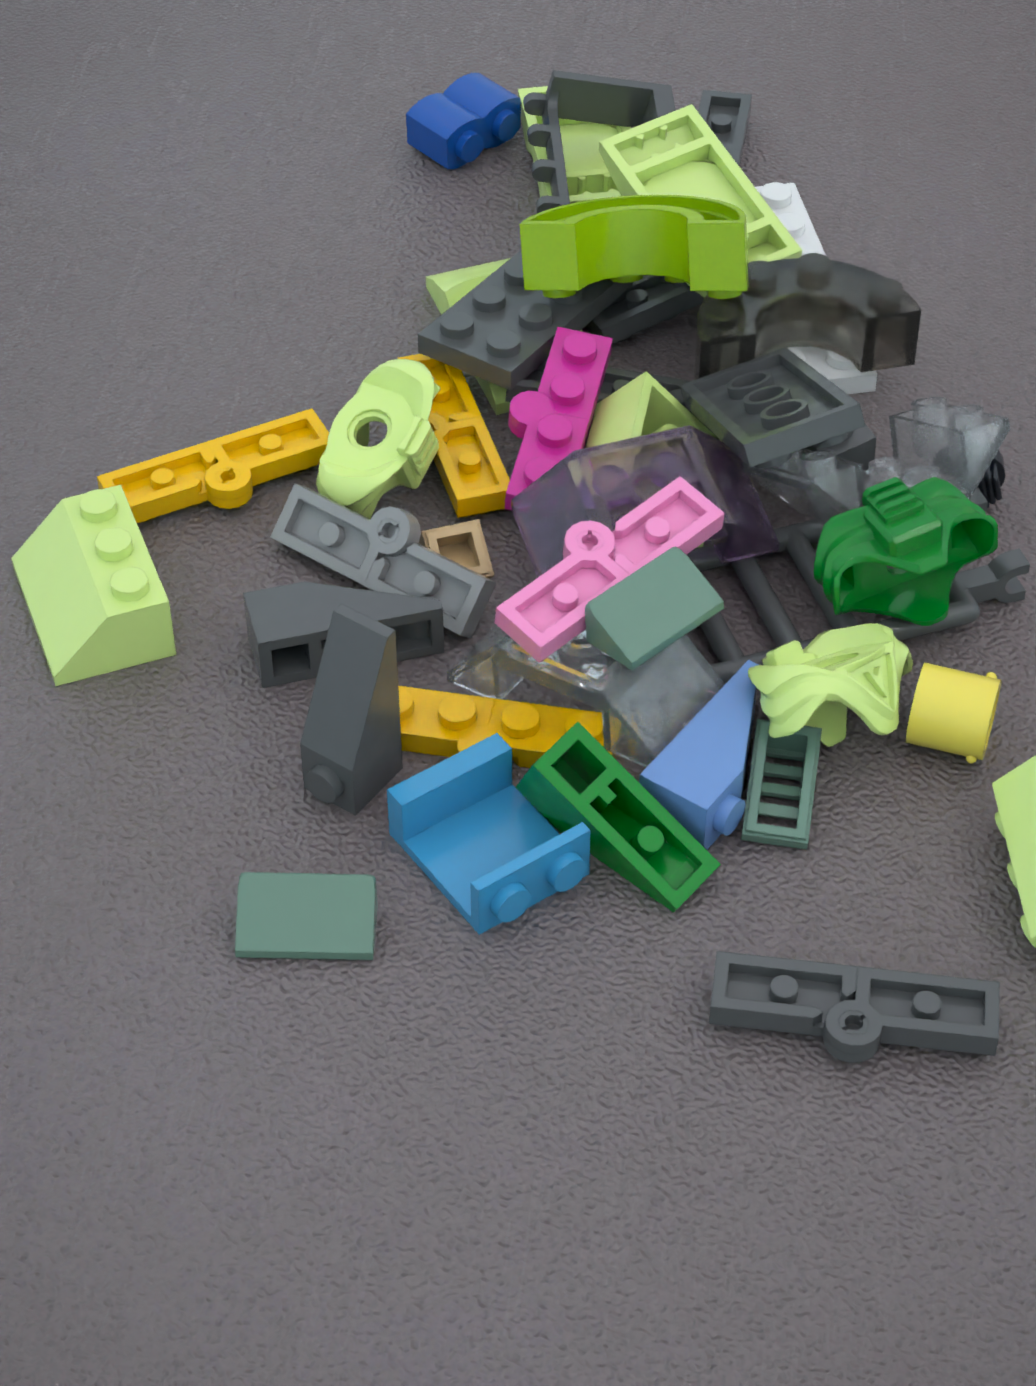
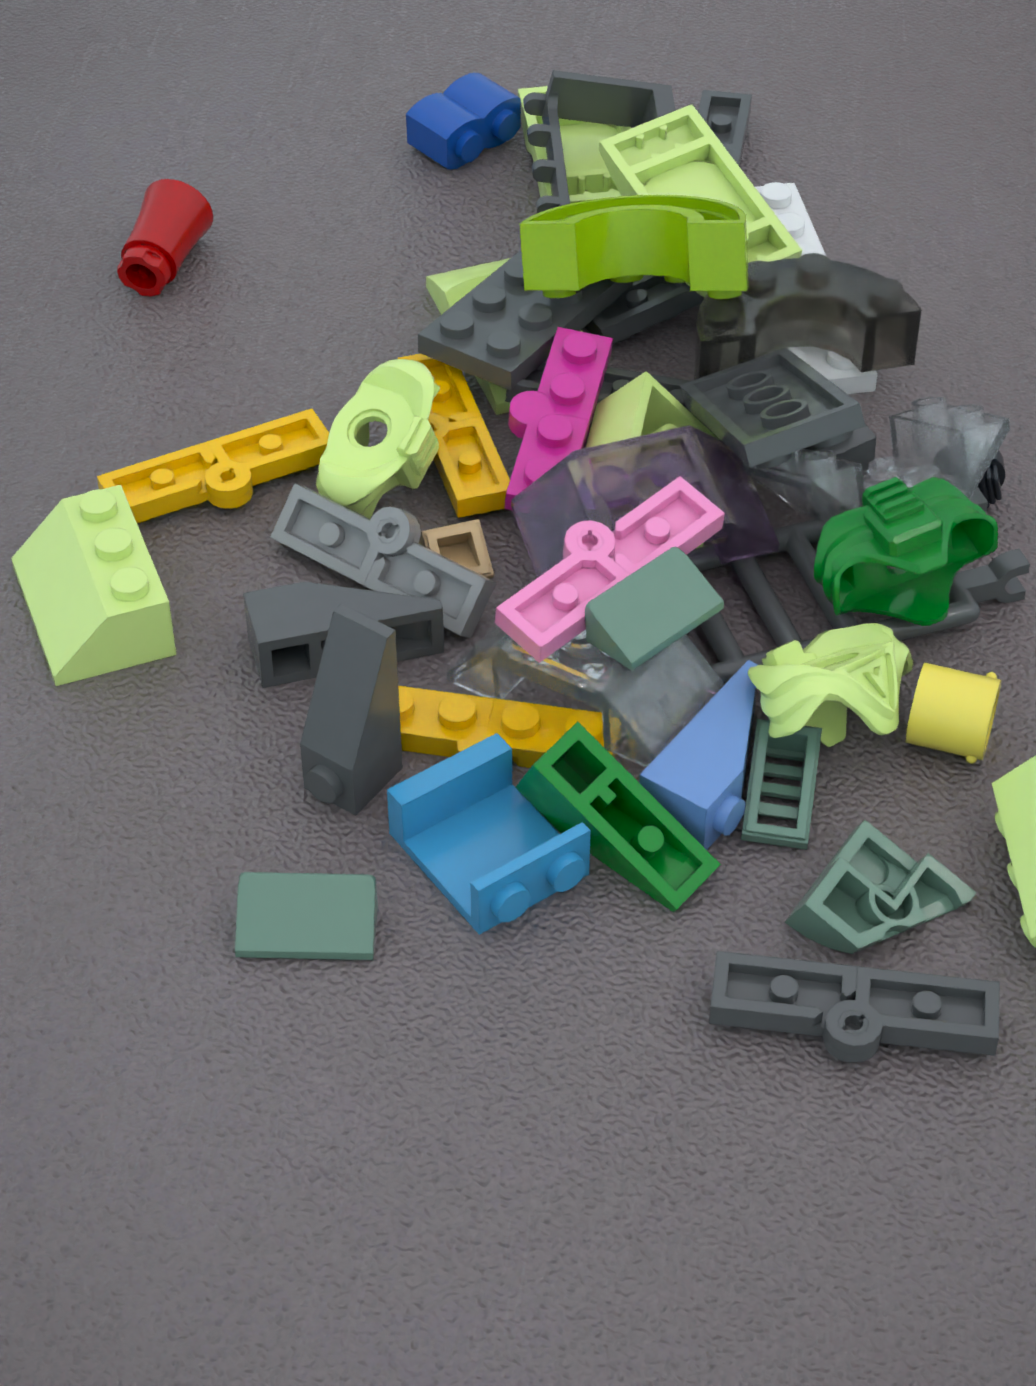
(164, 234): none -> red plant
(875, 893): none -> sand green slope

